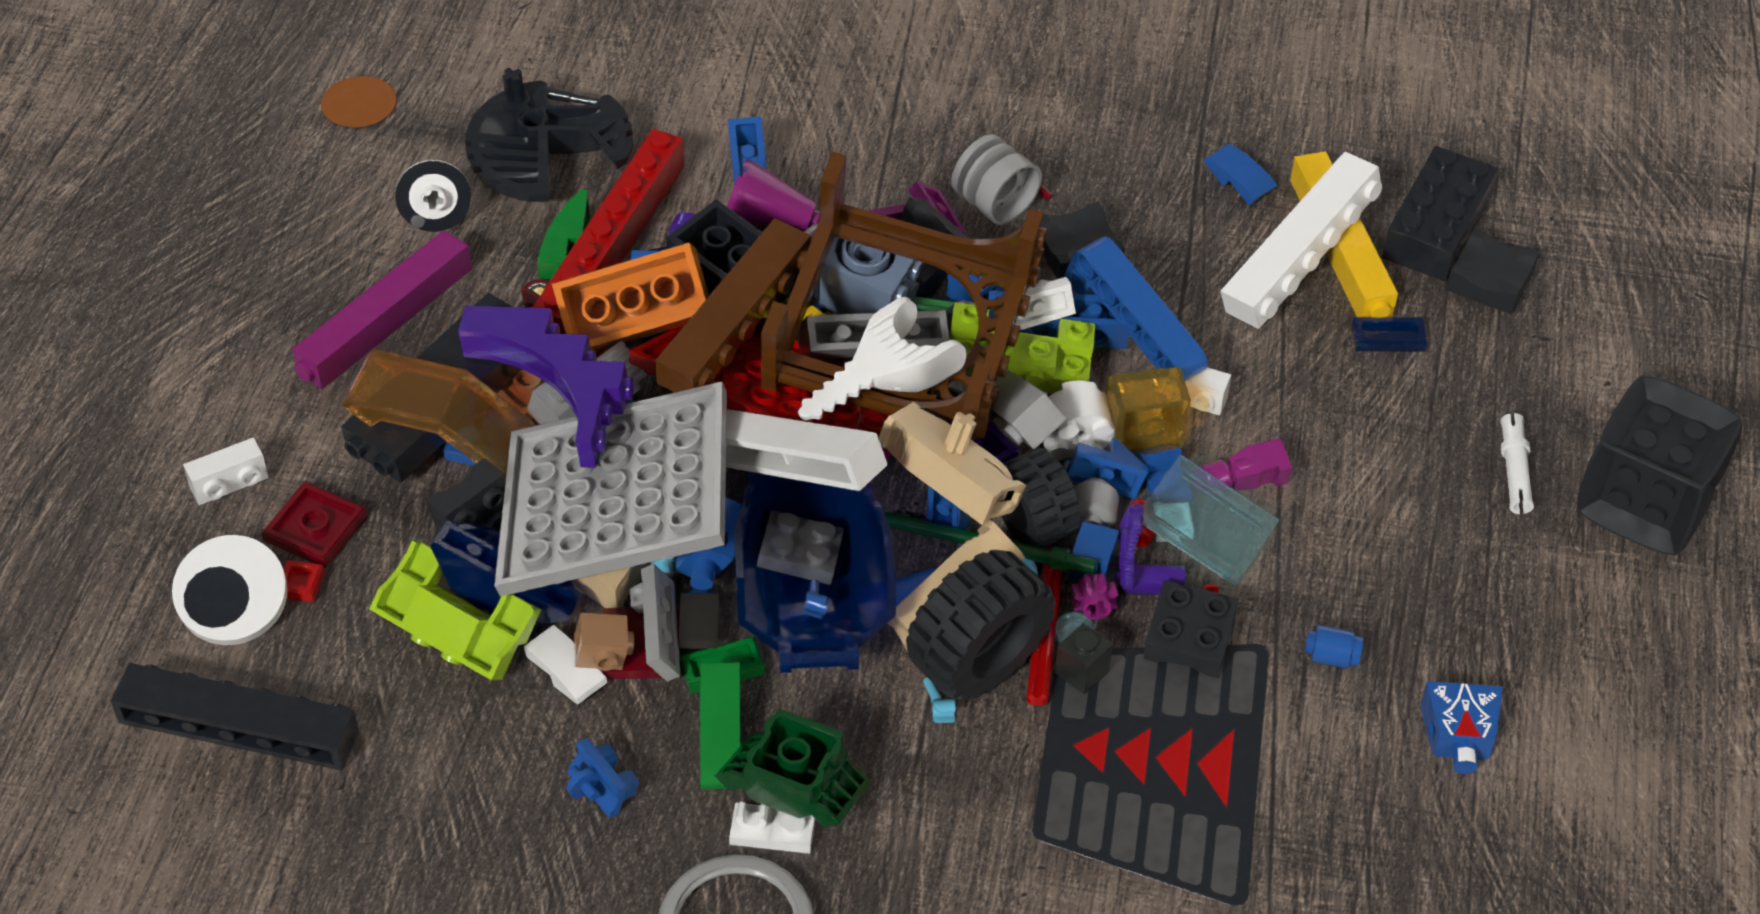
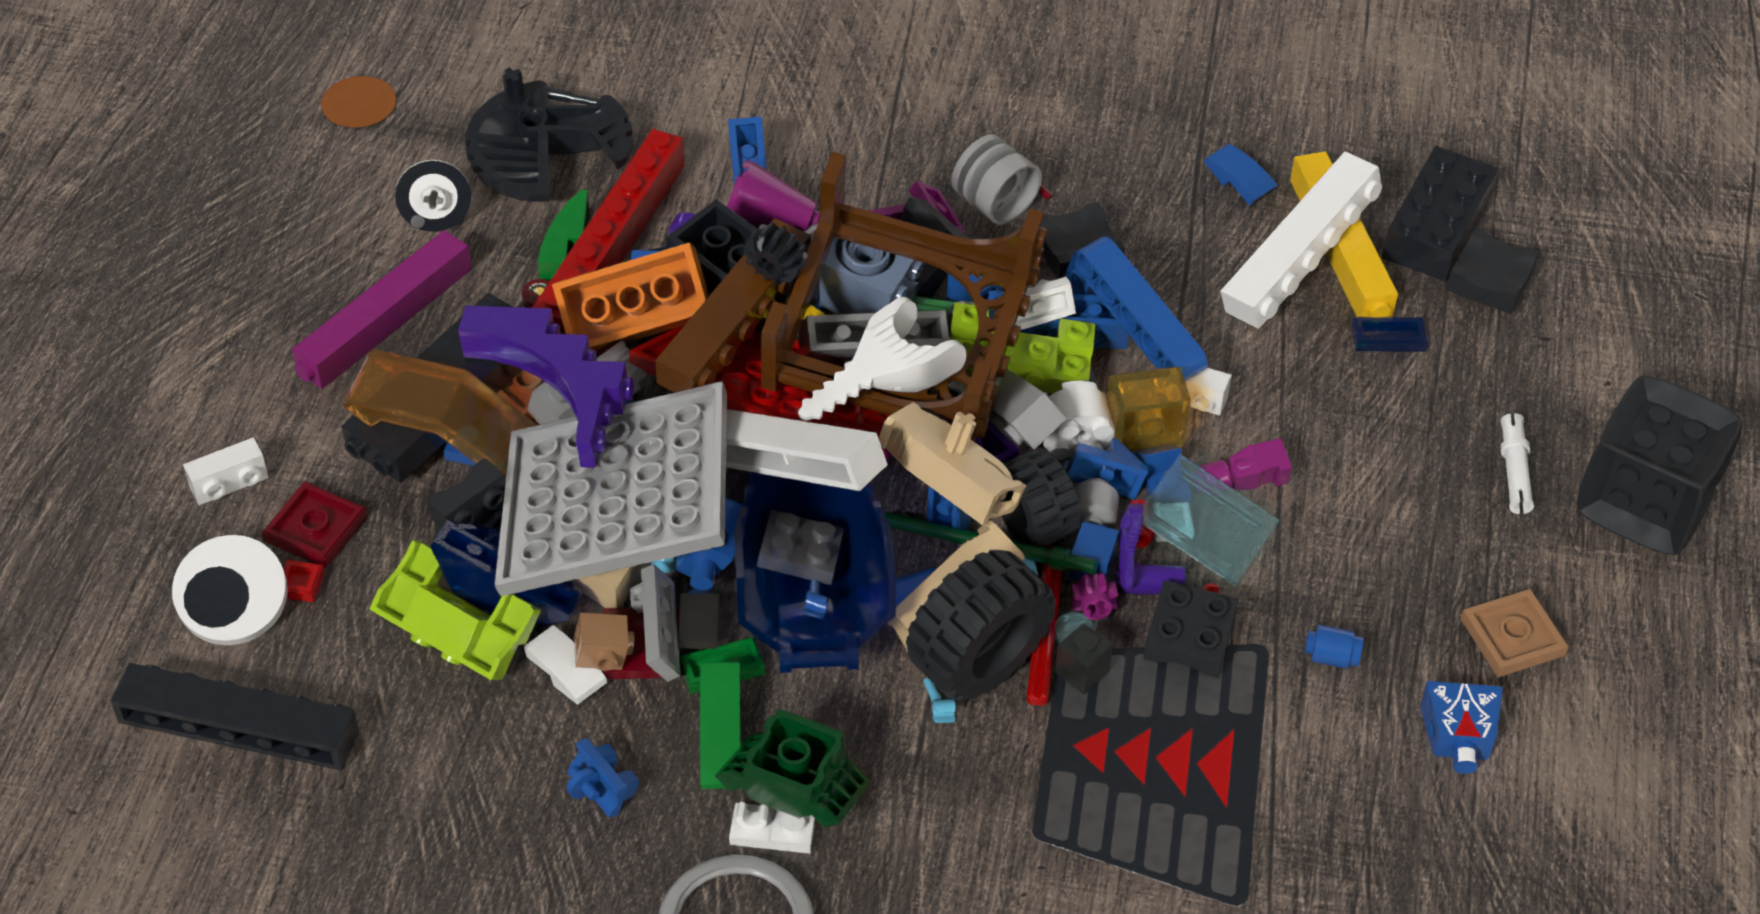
(775, 253): none -> black gear
(1514, 633): none -> medium nougat plate

